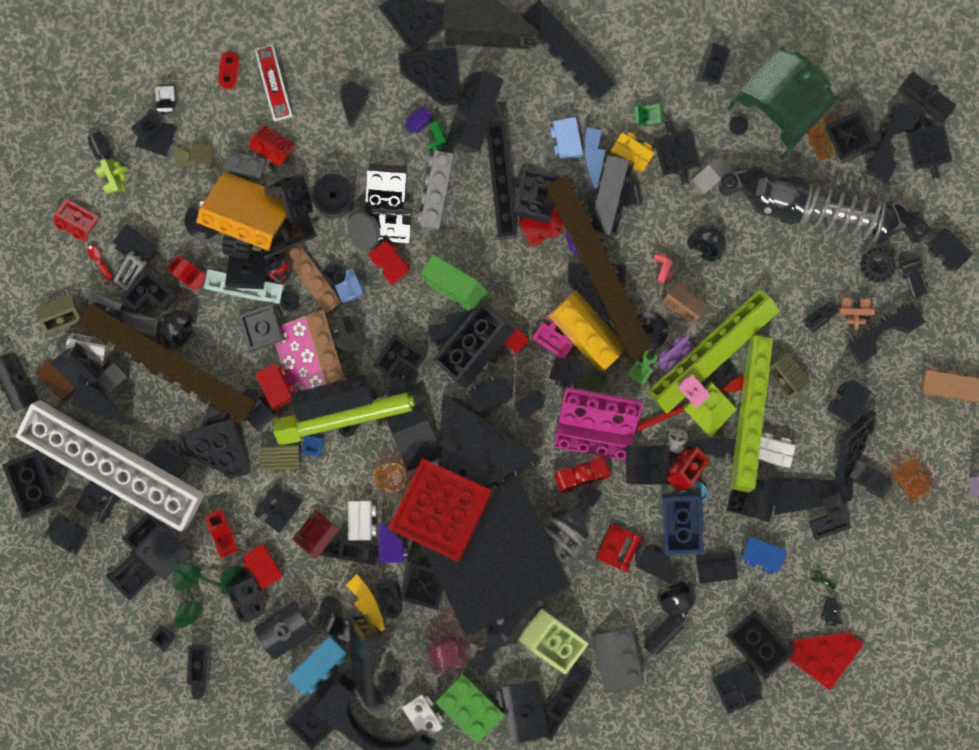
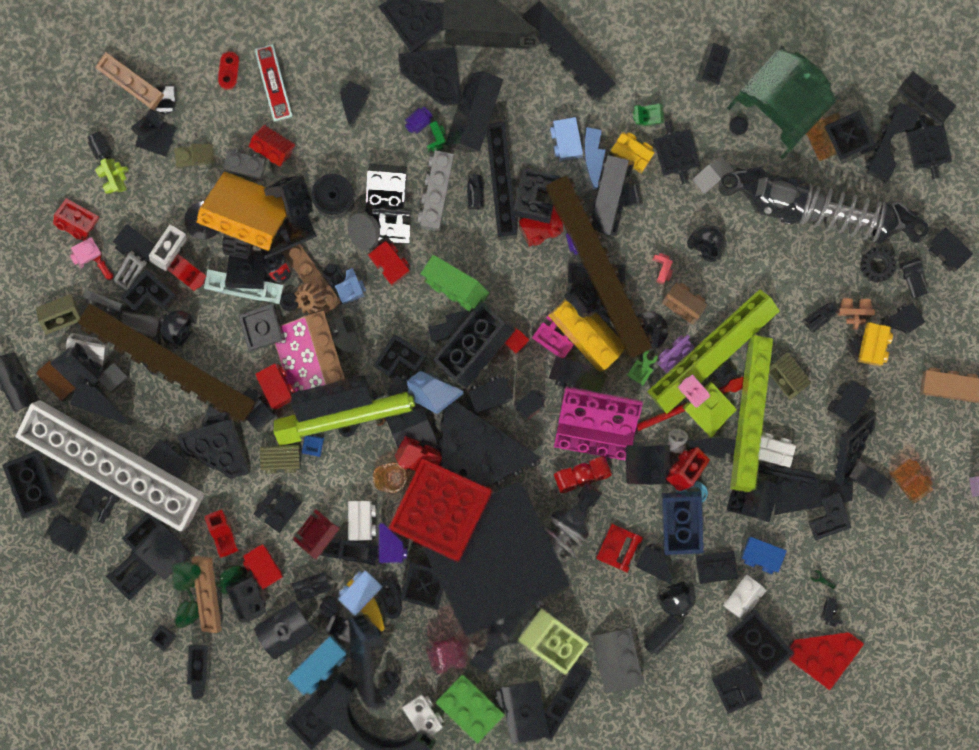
(84, 252): none -> bright pink bracket
(129, 81): none -> medium nougat plate
(167, 247): none -> white brick
(207, 596): none -> medium nougat plate
(310, 298): none -> medium nougat gear
(311, 586): none -> black hips
(360, 592): none -> light blue brick
(410, 454): none -> red brick
(432, 391): none -> medium blue slope
(475, 192): none -> black hinge
(582, 299): none -> black plate
(744, 598): none -> white brick
(786, 472): none -> black axle
(875, 344): none -> yellow brick

